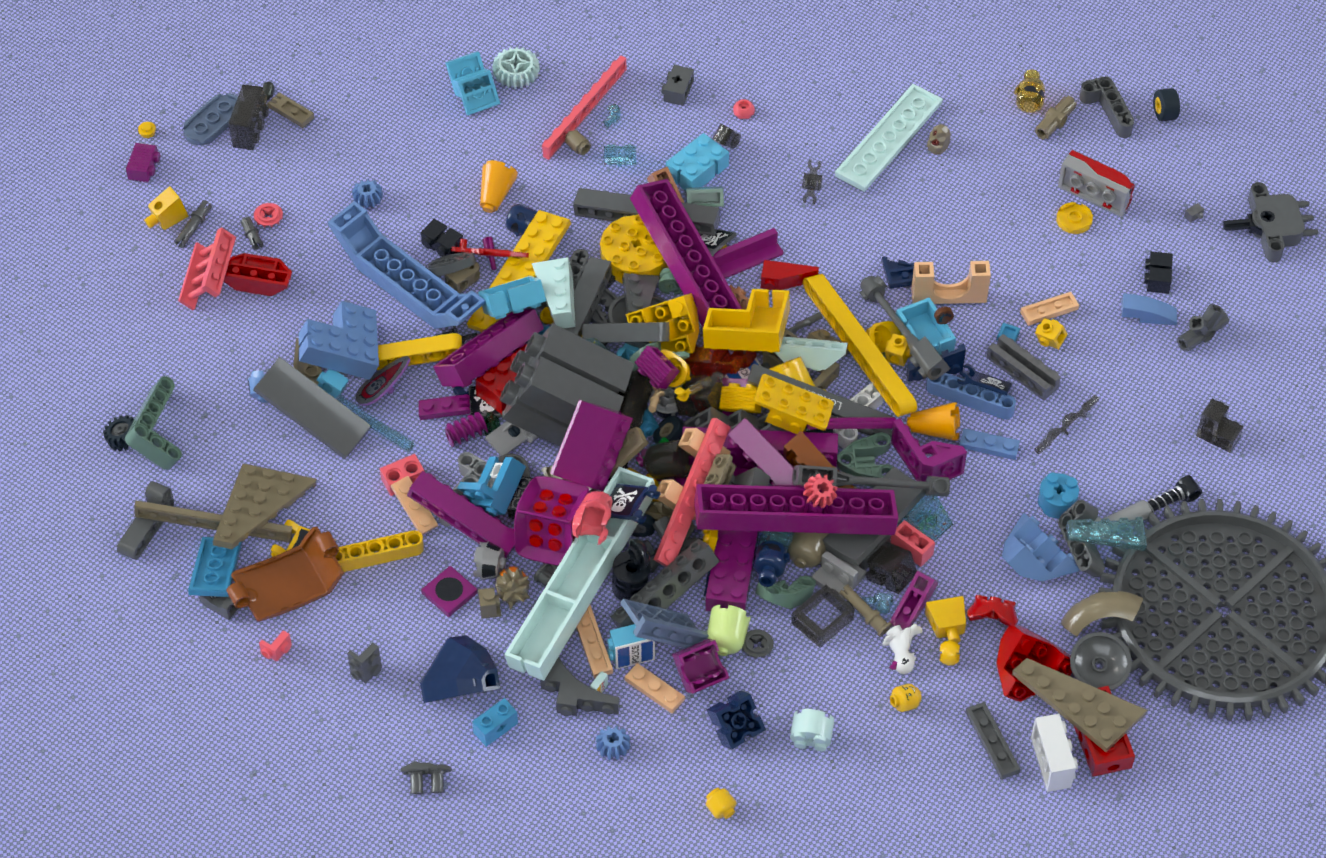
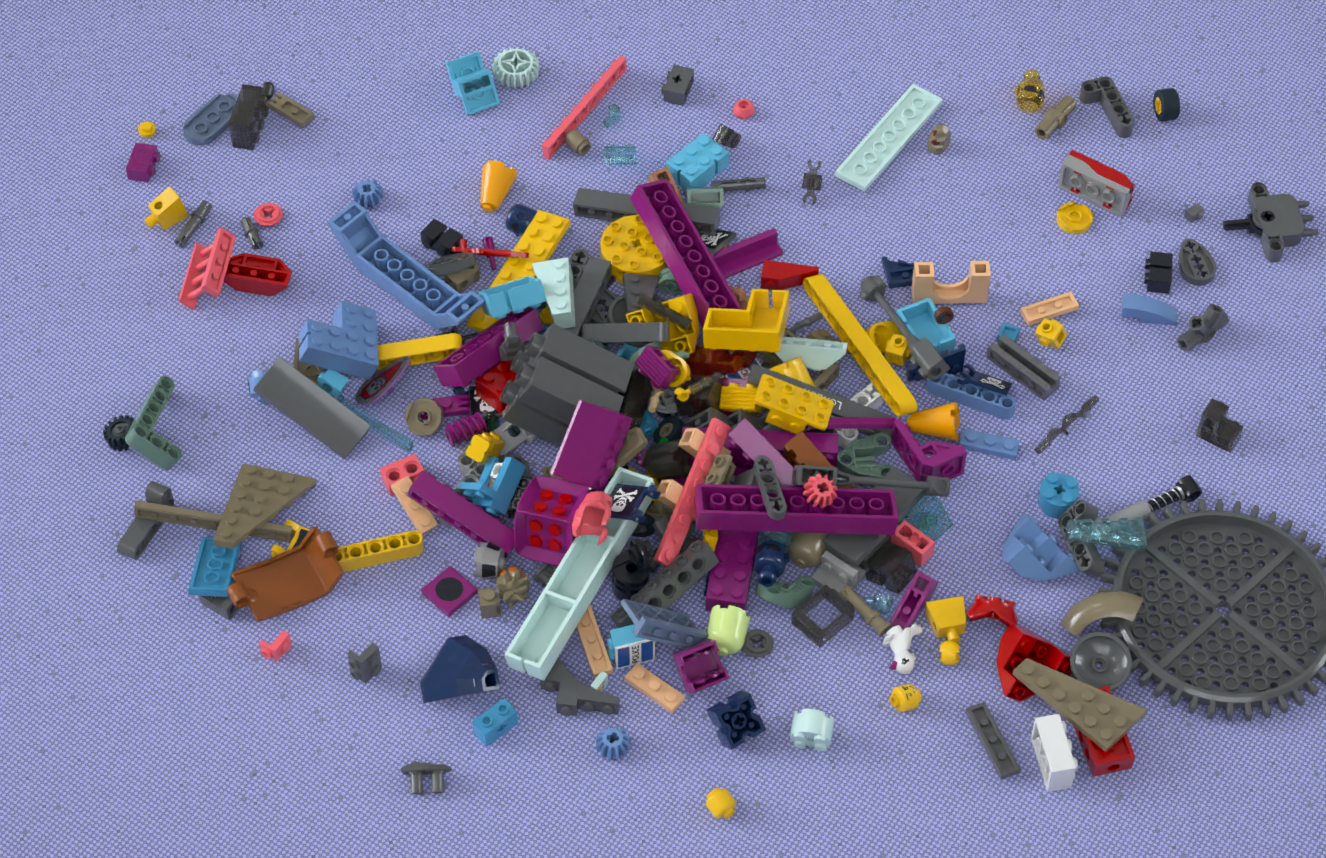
(434, 414): none -> dark tan plate
(485, 445): none -> yellow brick
(511, 344): none -> dark grey connector
(658, 308): none -> clear smoke pin
(741, 184): none -> dark grey pin
(773, 487): none -> dark grey beam
(1188, 259): none -> dark grey piece

